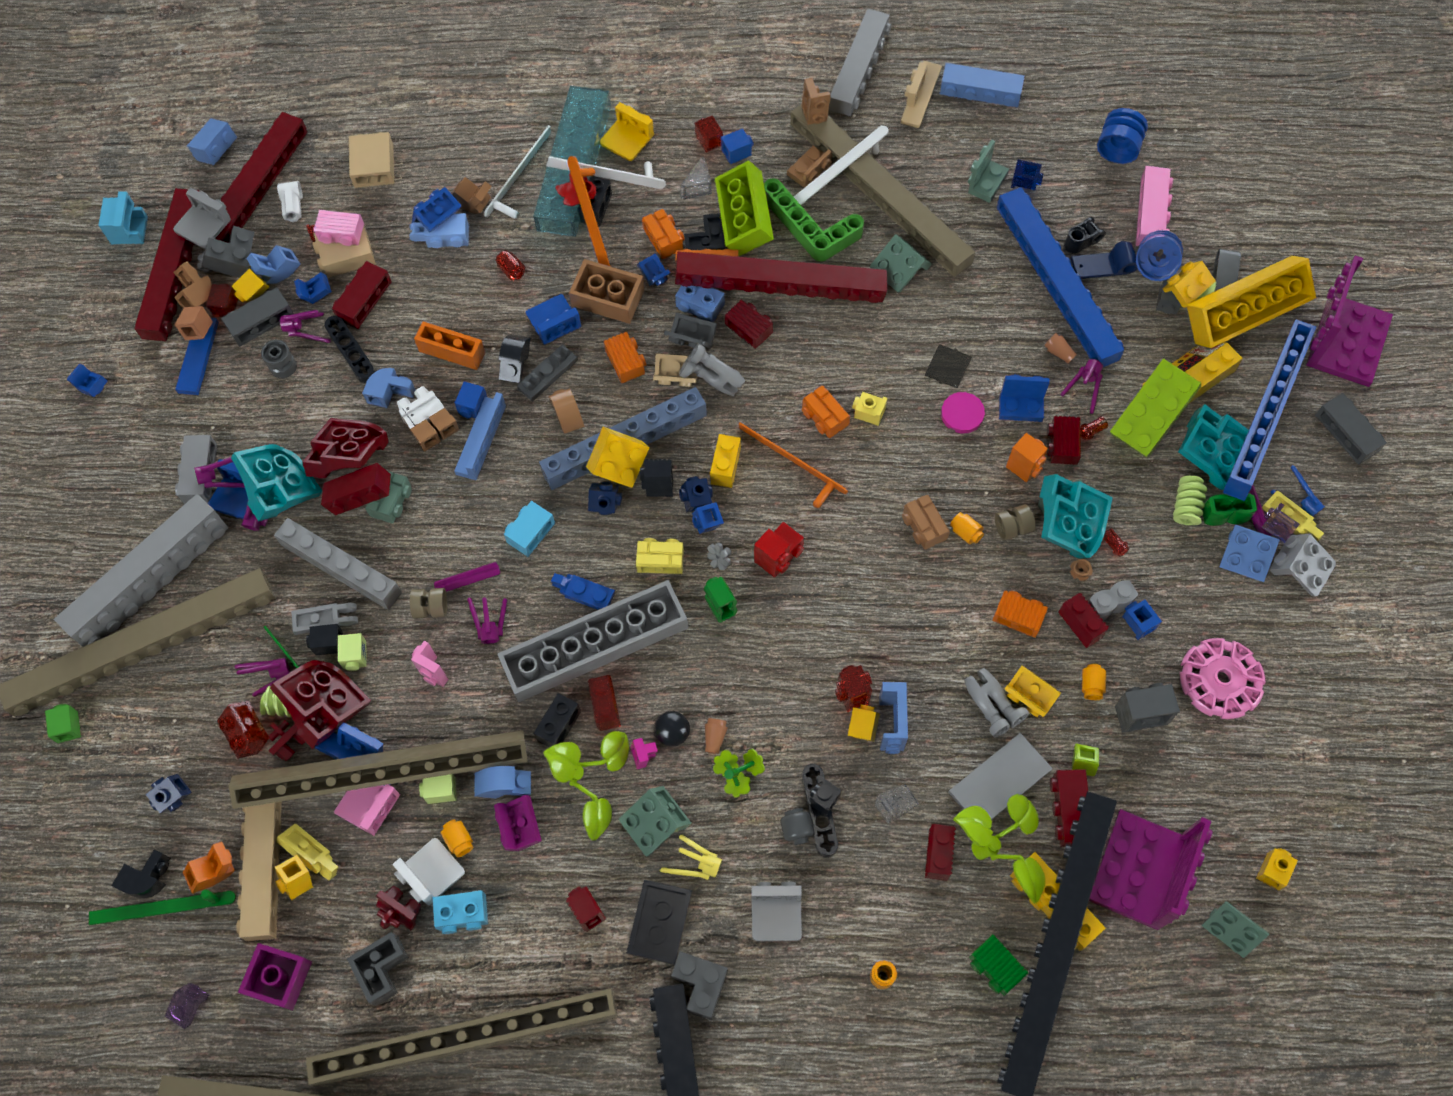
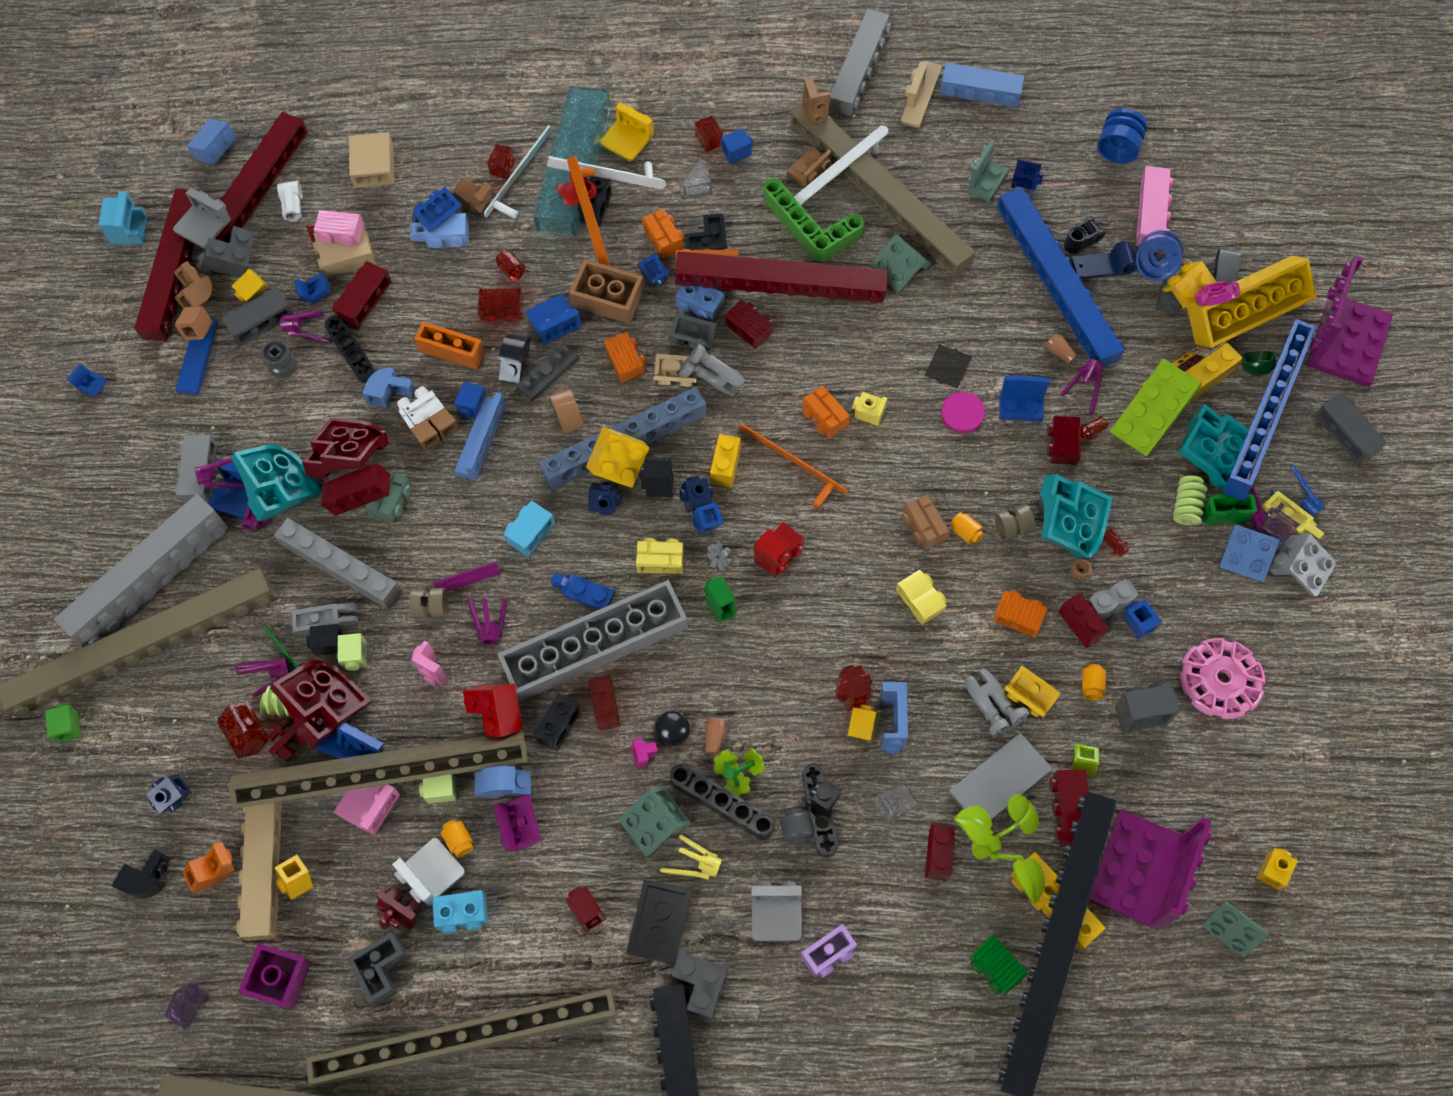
(204, 900): green piece -> none
(221, 300): clear red brick -> none
(276, 266): medium blue brick -> none
(309, 850): light yellow hinge -> none
(498, 708): none -> red brick
(500, 304): none -> clear red brick
(501, 161): none -> clear red brick
(565, 767): lime plant -> none
(716, 791): none -> black beam
(744, 208): lime brick -> none
(828, 951): none -> lavender brick
(886, 967): light orange brick -> none
(921, 596): none -> light yellow brick
(1027, 457): orange brick -> none
(1217, 293): none -> dark pink tile
(1258, 362): none -> dark green hair

